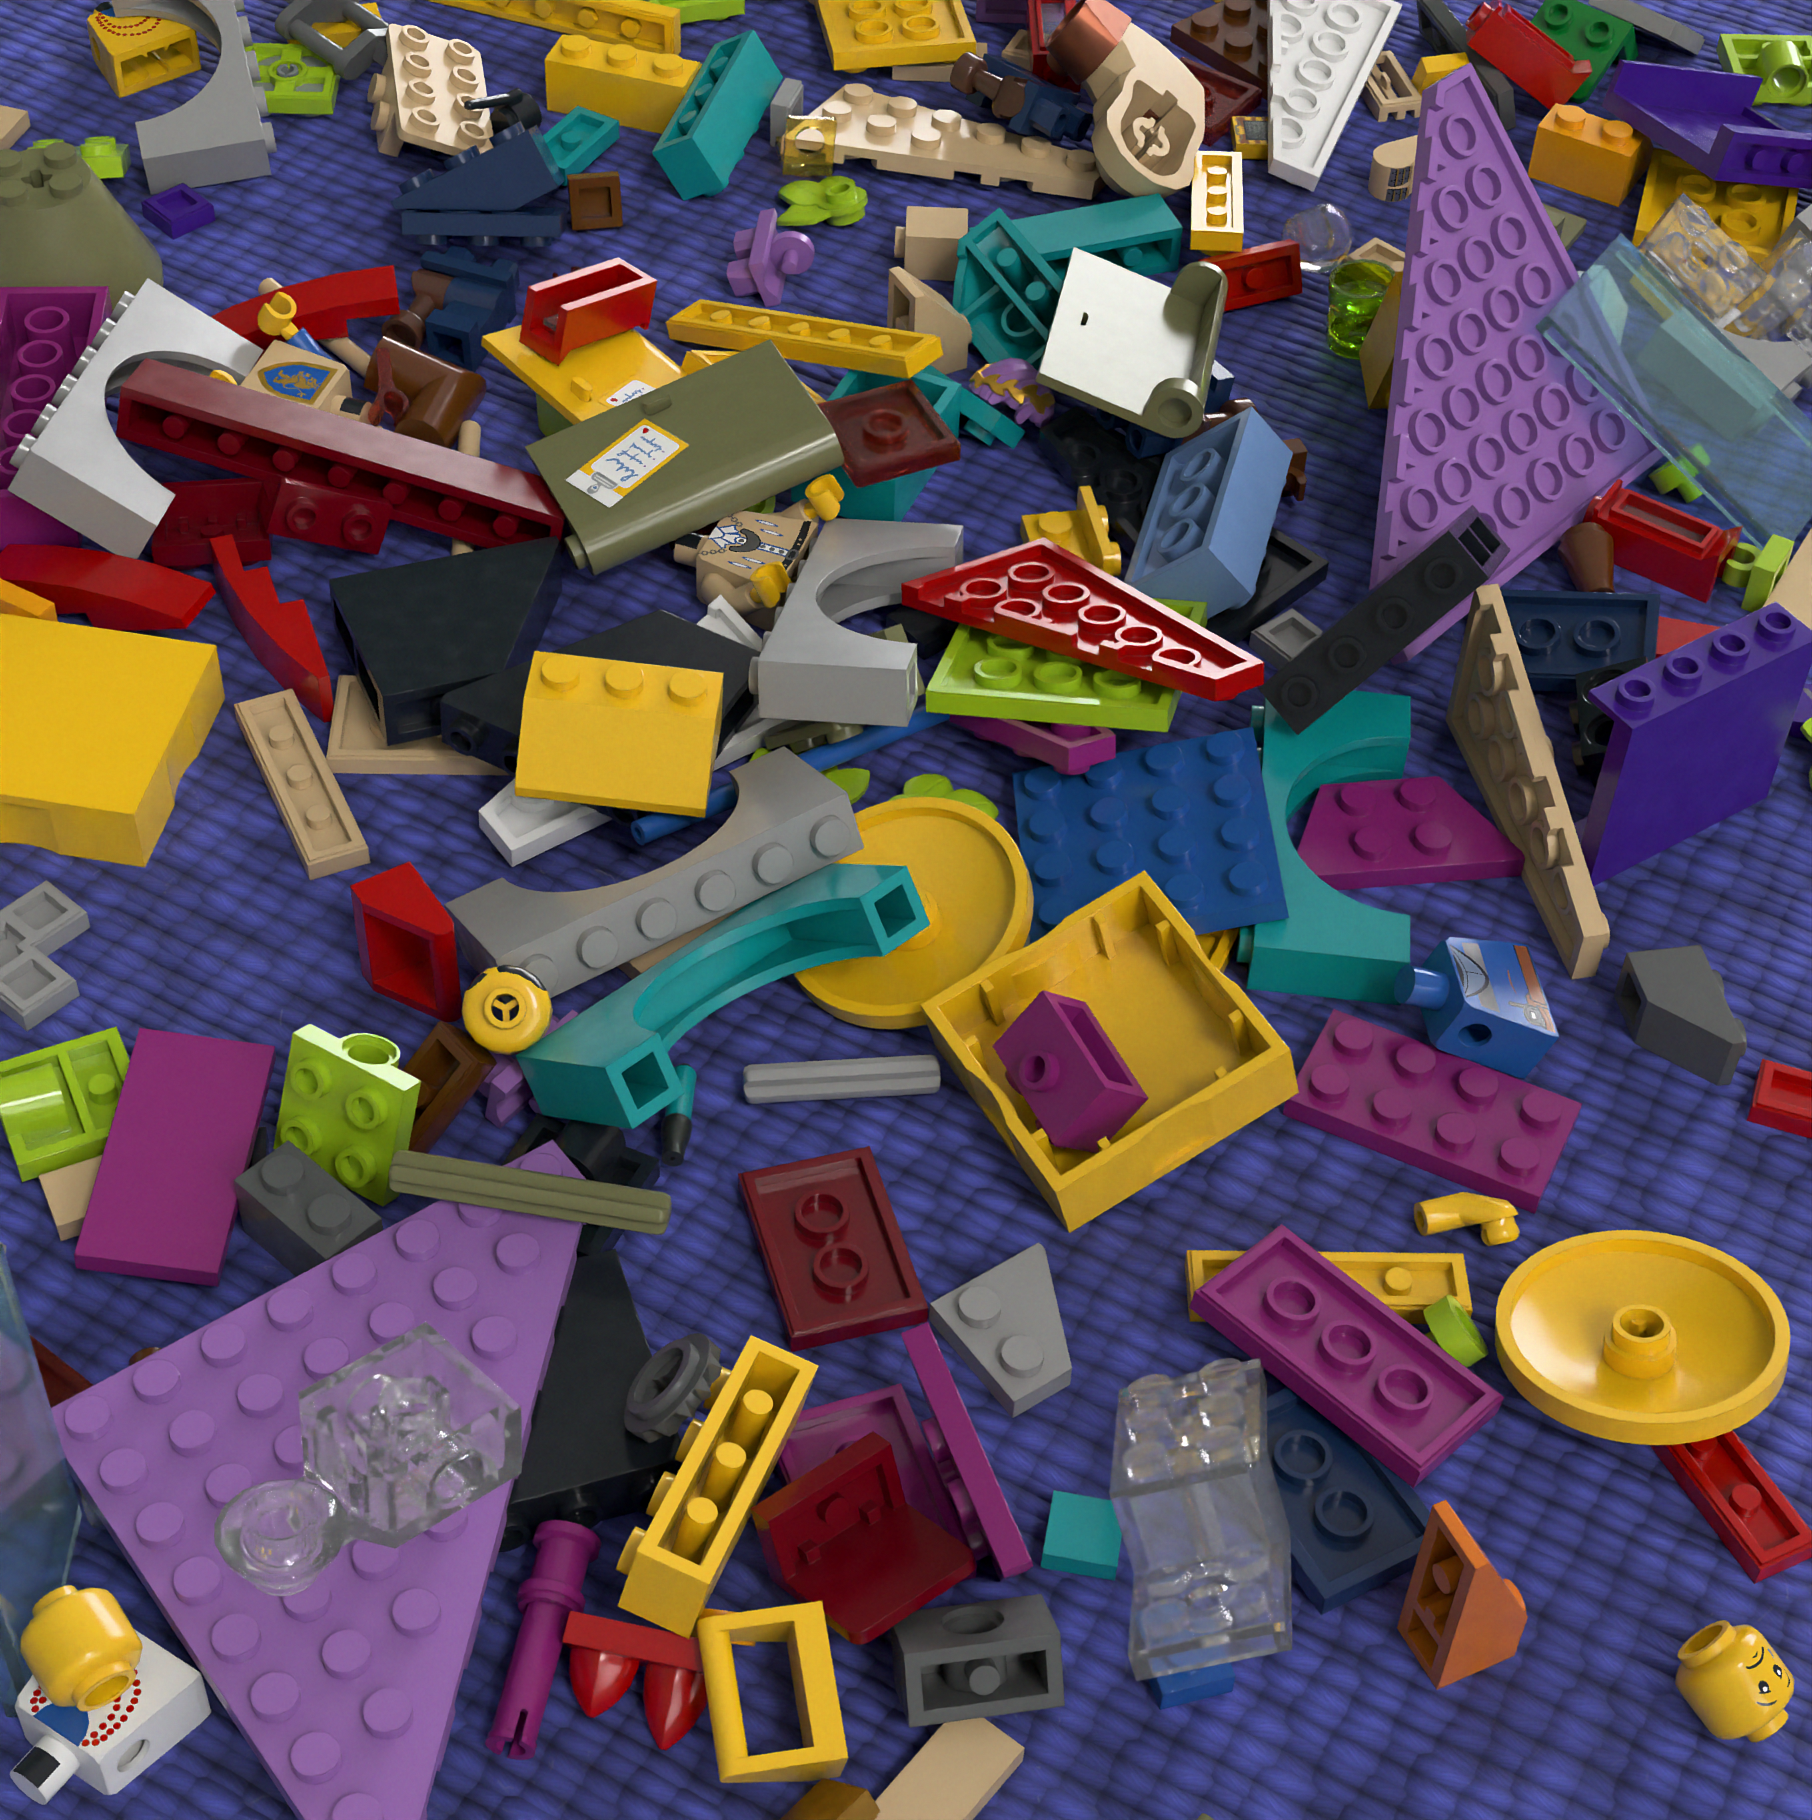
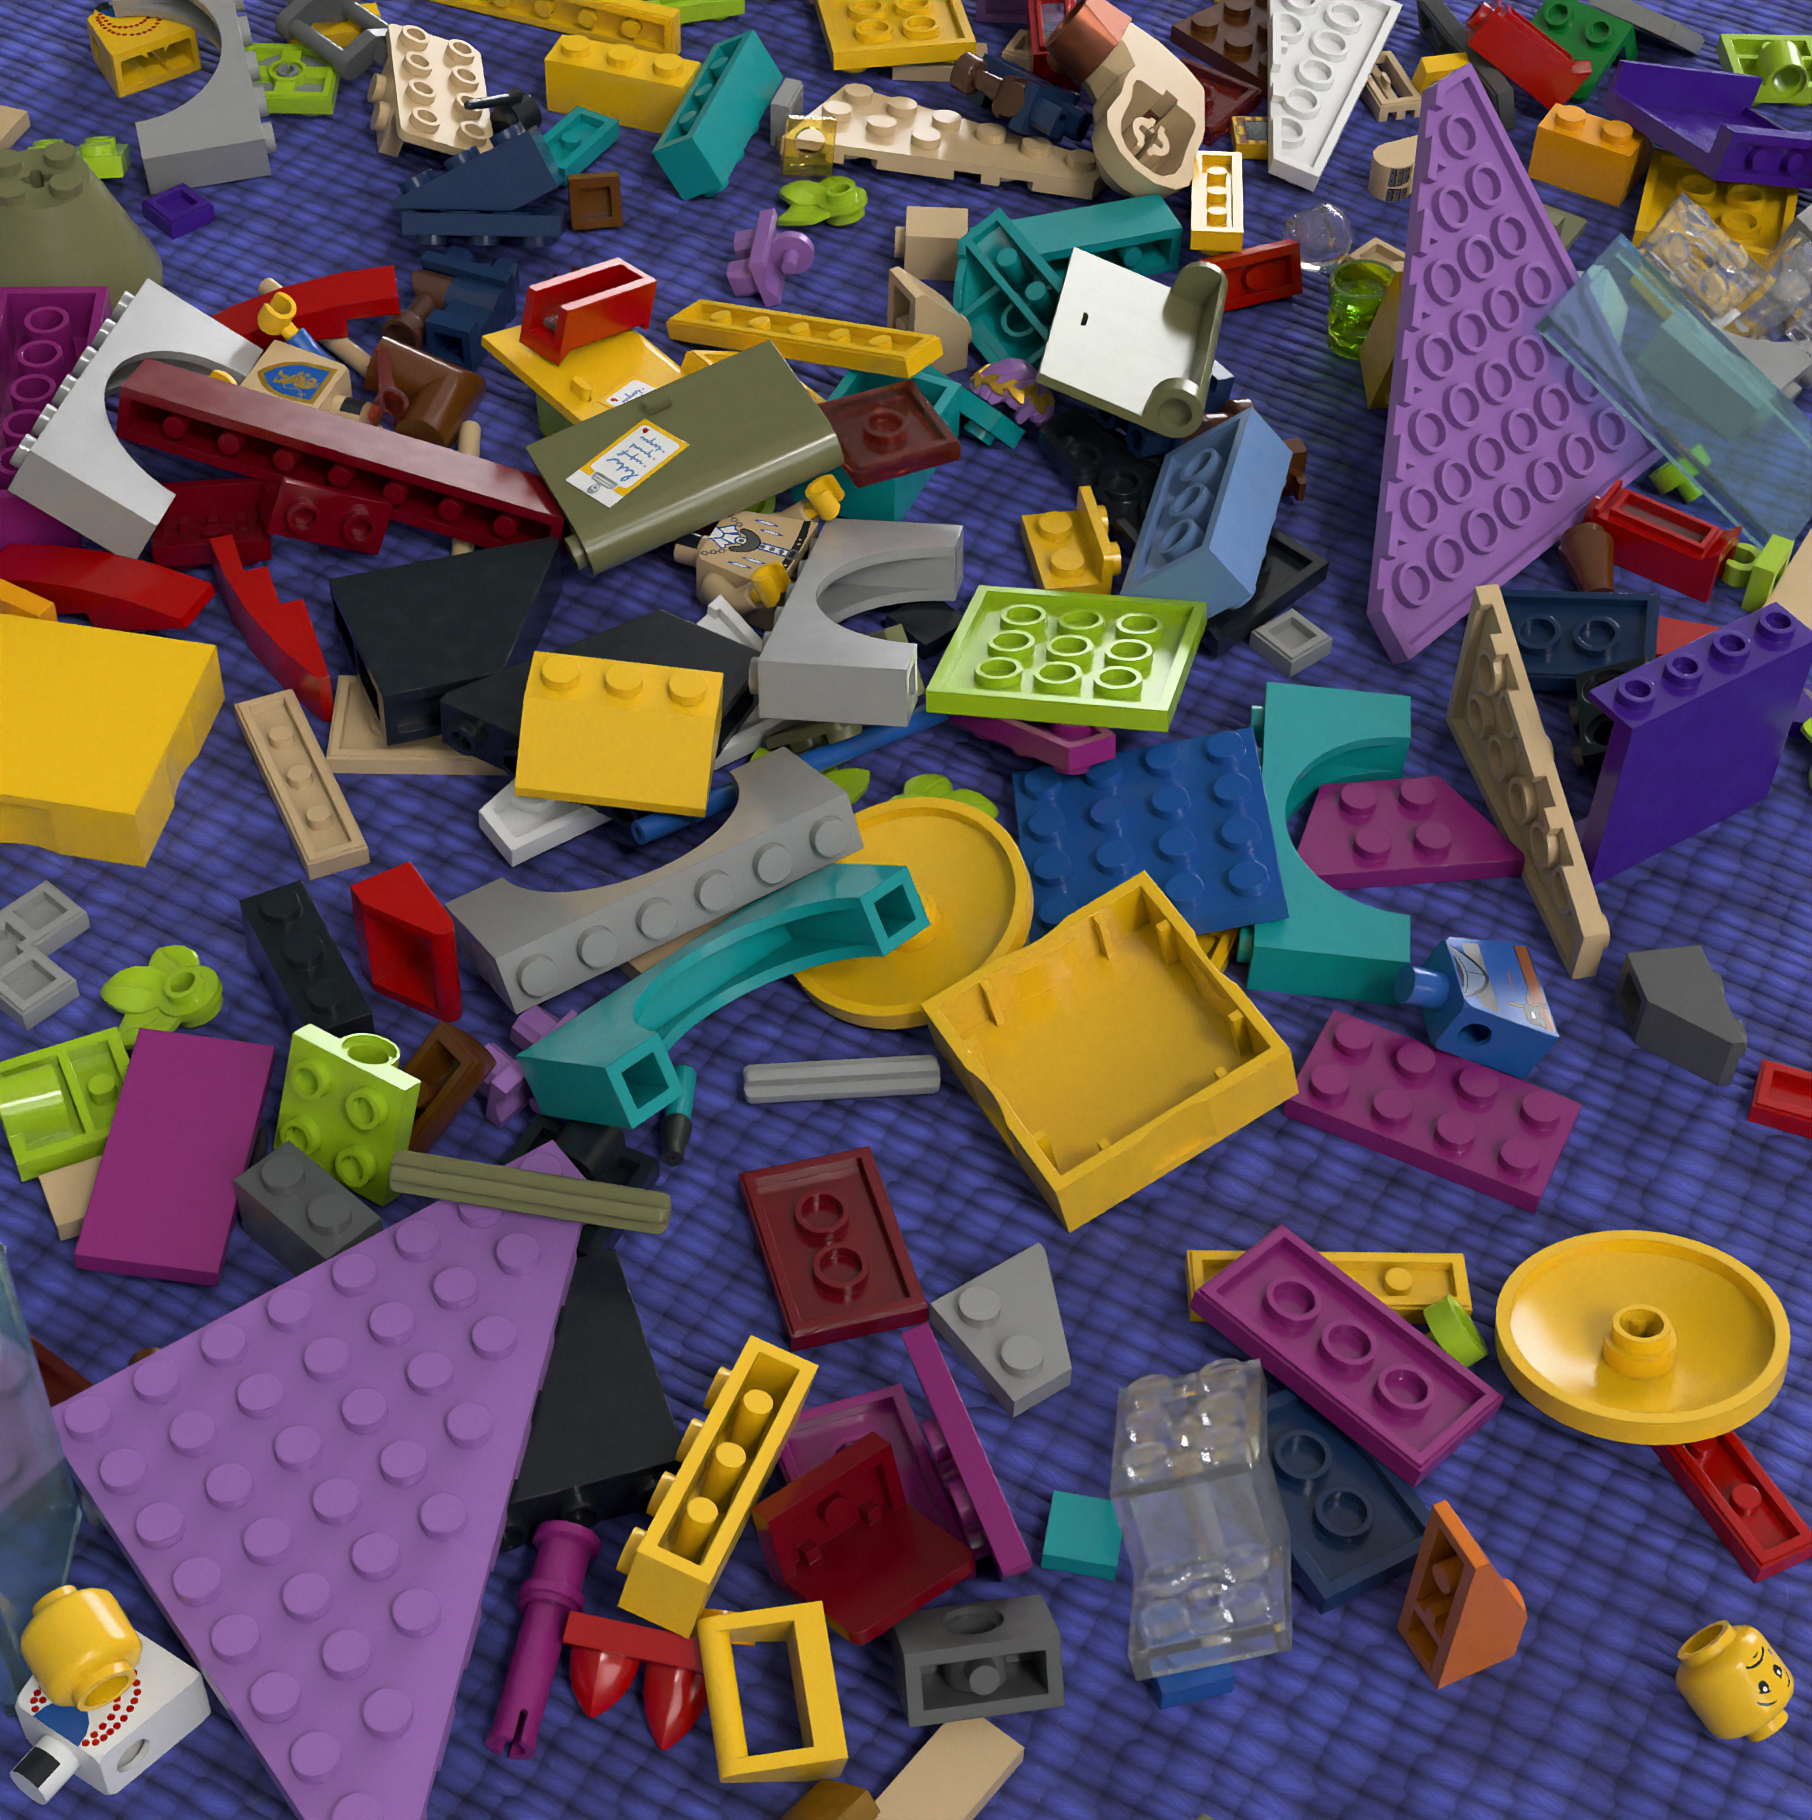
(164, 994): none -> lime plate
(302, 963): none -> black brick
(383, 1460): clear brick -> none
(513, 1035): yellow head -> none
(671, 1386): dark grey gear -> none
(1069, 1072): magenta brick -> none
(1082, 612): red wing -> none
(1386, 619): black slope -> none
(1468, 1209): yellow arm -> none

